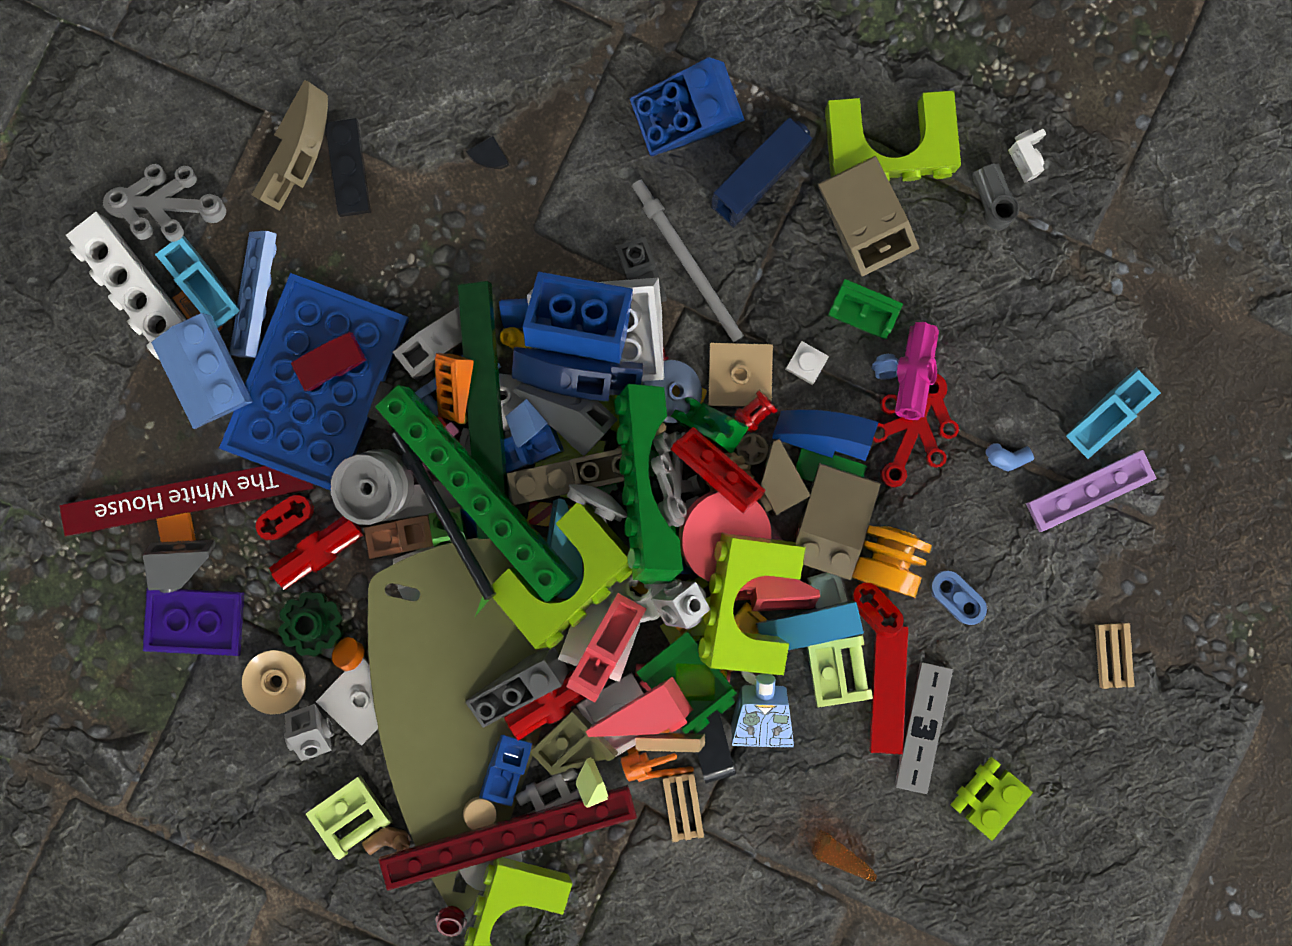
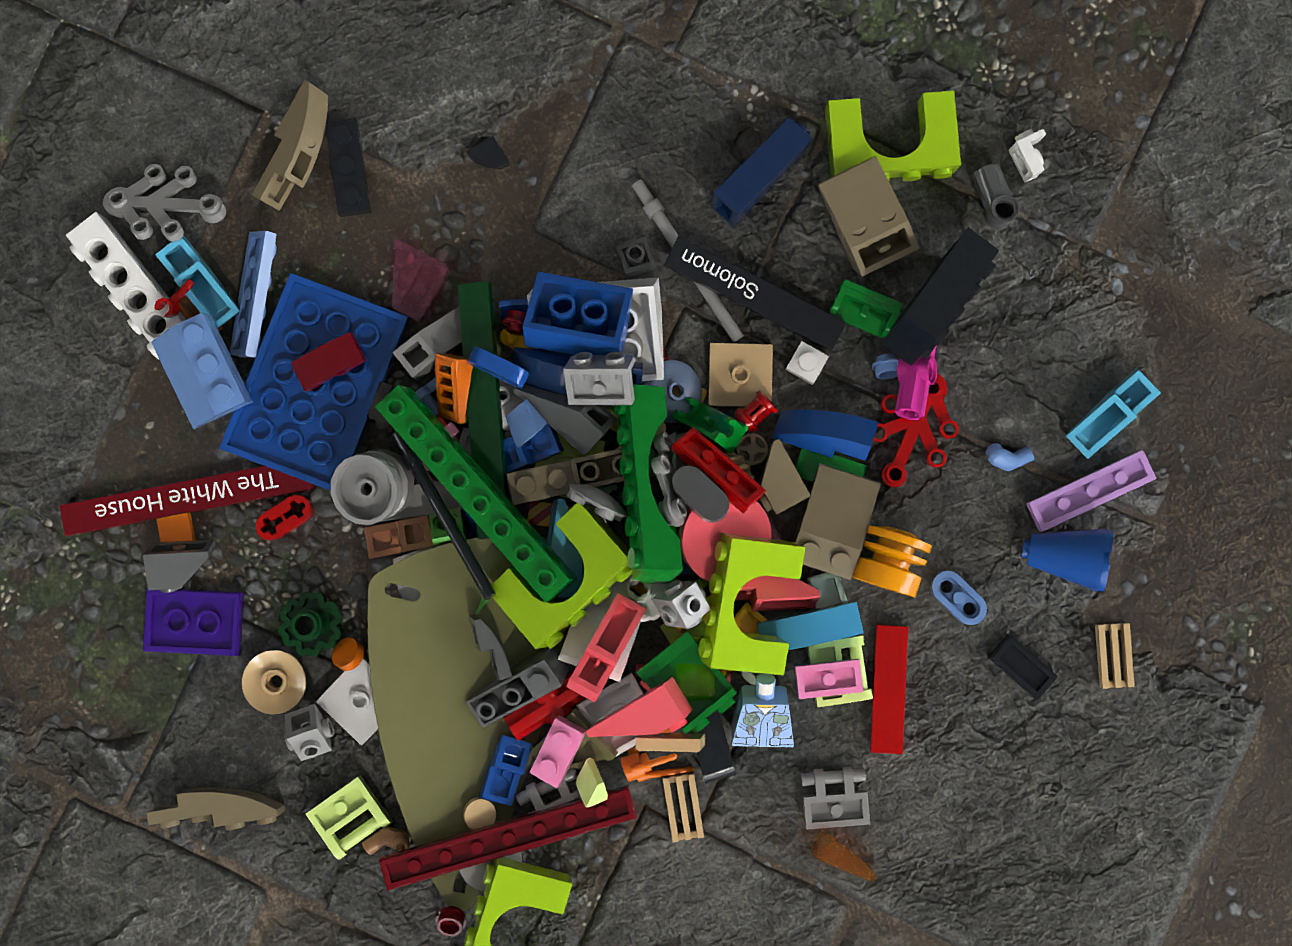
(174, 300): none -> red hand
(227, 806): none -> dark tan slope
(315, 552): red piece -> none
(416, 281): none -> clear pink wing
(486, 640): none -> dark grey slope
(498, 367): none -> blue beam
(514, 322): none -> dark red plate
(558, 751): none -> bright pink plate
(599, 379): none -> light grey bracket
(687, 107): blue slope -> none
(700, 494): none -> dark grey tile
(754, 293): none -> black tile
(828, 678): none -> bright pink plate
(837, 808): none -> light grey plate
(883, 605): red beam -> none
(923, 727): light grey tile -> none
(941, 298): none -> black brick
(997, 804): lime plate -> none
(1022, 667): none -> black tile
(1072, 555): none -> blue cone

